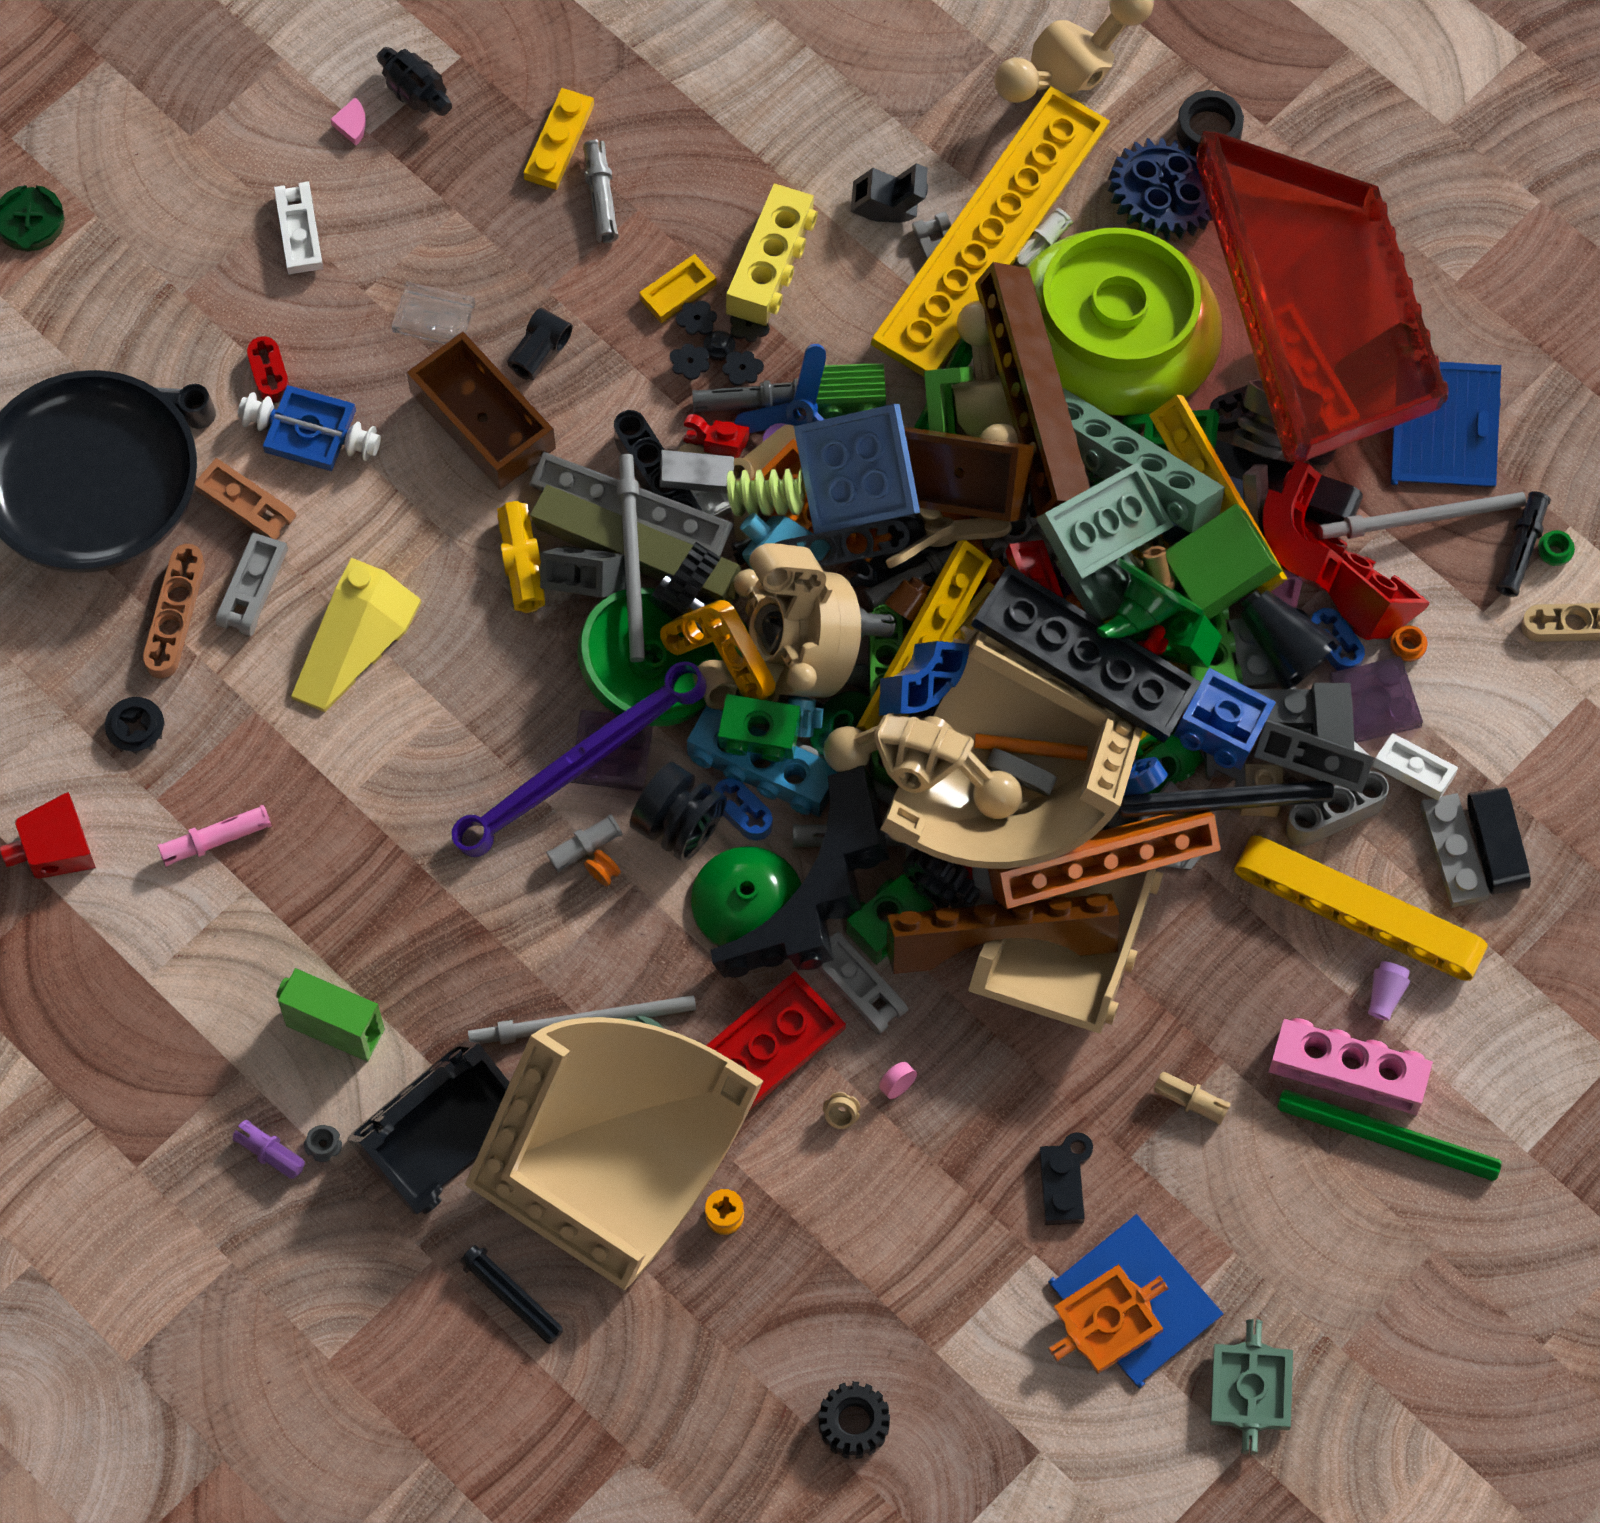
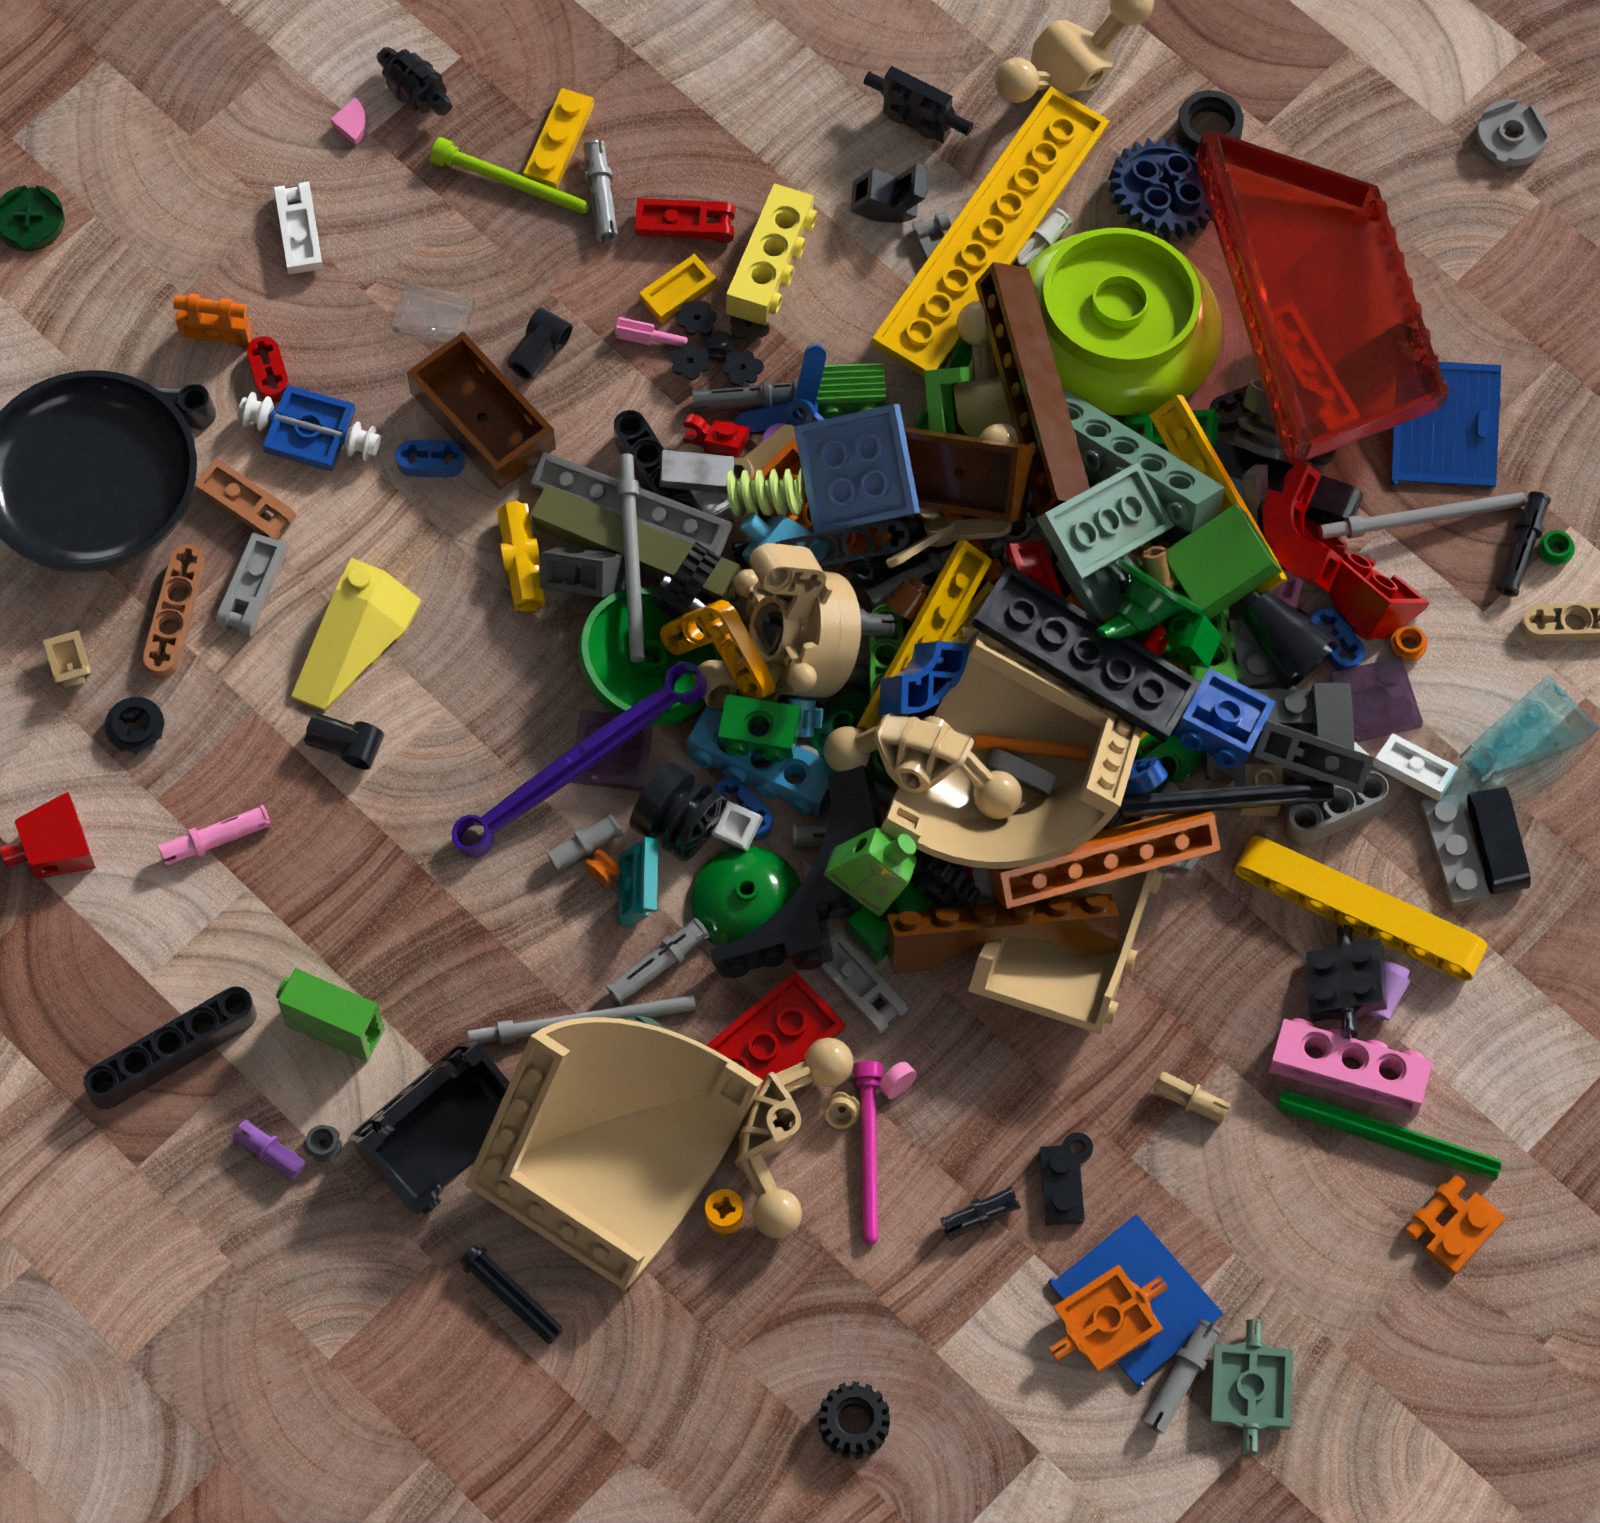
(67, 658): none -> tan bracket
(163, 1064): none -> black beam
(212, 320): none -> orange plate
(353, 743): none -> black piece
(430, 458): none -> blue beam
(447, 154): none -> lime piece
(638, 882): none -> teal plate
(645, 333): none -> bright pink axle
(670, 951): none -> light grey pin
(684, 219): none -> red plate
(737, 826): none -> white tile
(775, 1121): none -> tan piece
(867, 1078): none -> dark pink piece
(873, 867): none -> bright green torso
(917, 104): none -> black plate
(980, 1213): none -> black pin
(1182, 1375): none -> light grey pin
(1346, 981): none -> black plate
(1463, 1234): none -> orange plate
(1506, 150): none -> light grey plate
(1532, 730): none -> clear light blue wedge

